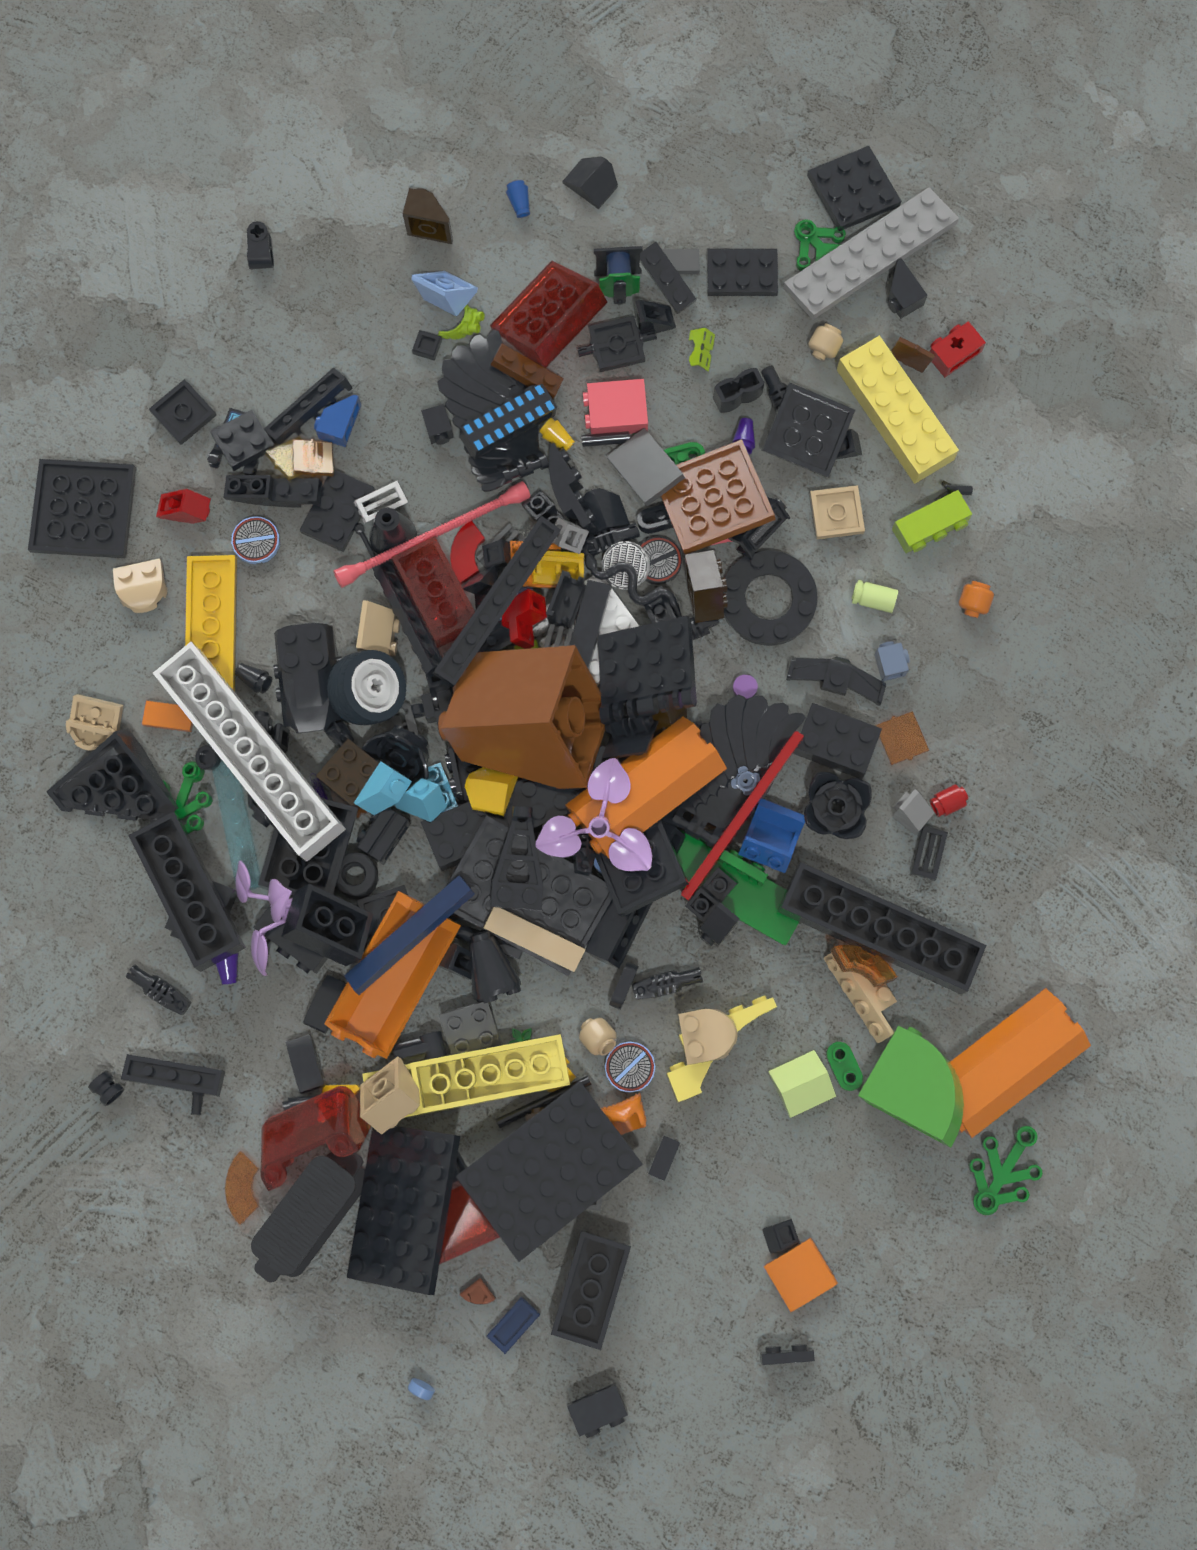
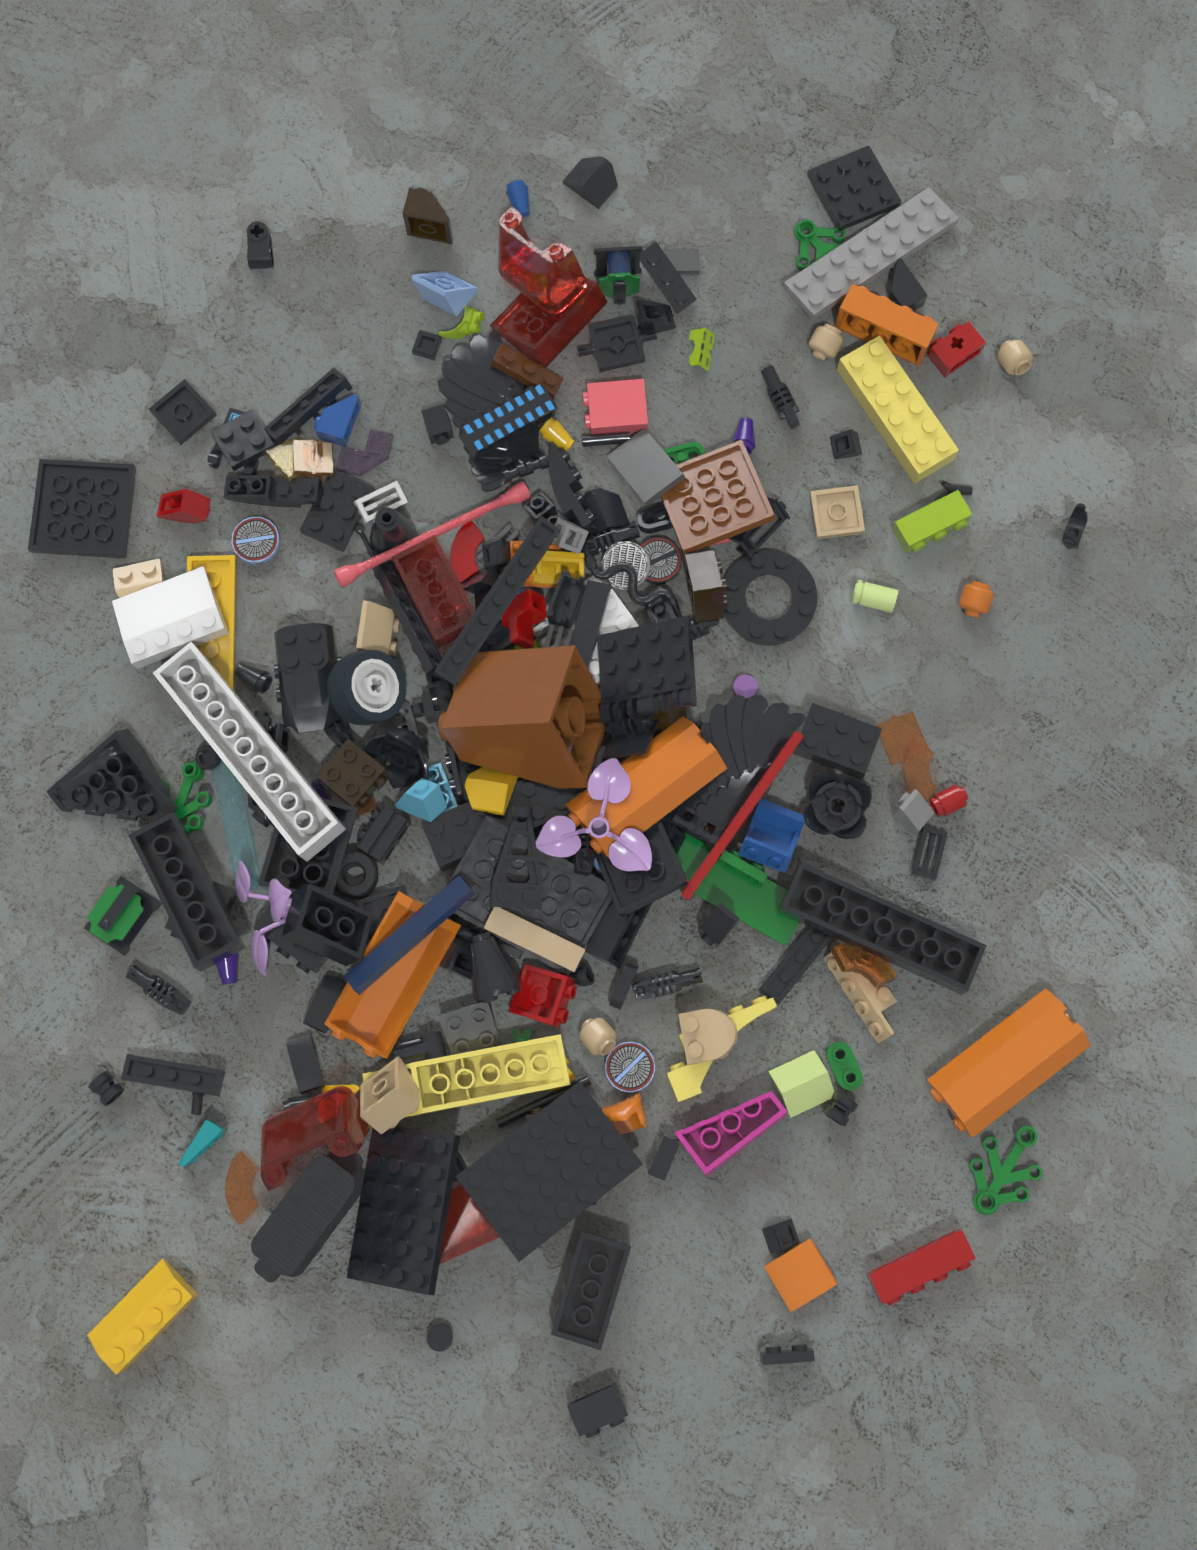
(93, 721): tan slope -> none
(121, 915): none -> piece
(141, 1316): none -> yellow slope
(166, 717): orange tile -> none
(168, 617): none -> white slope
(204, 1139): none -> teal slope
(359, 462): none -> clear purple tile
(382, 789): medium azure slope -> none
(421, 1389): medium blue tile -> none
(440, 1337): none -> black tile
(478, 1293): copper tile -> none
(513, 1325): dark blue tile -> none
(543, 996): none -> red plate
(546, 277): none -> clear red windscreen
(584, 976): none -> black hinge
(711, 894): black slope -> none
(728, 1133): none -> dark pink wedge
(742, 272): black plate -> none
(743, 389): black brick -> none
(747, 788): sand blue plate -> none
(795, 964): none -> black tile
(808, 430): black plate -> none
(837, 676): black plate -> none
(844, 1104): none -> black wheel
(892, 660): sand blue brick -> none
(901, 329): none -> orange brick
(912, 354): reddish brown piece -> none
(916, 769): none -> clear orange tile
(917, 1086): bright green brick -> none
(921, 1266): none -> red brick
(1015, 357): none -> tan head
(1075, 527): none -> black helmet

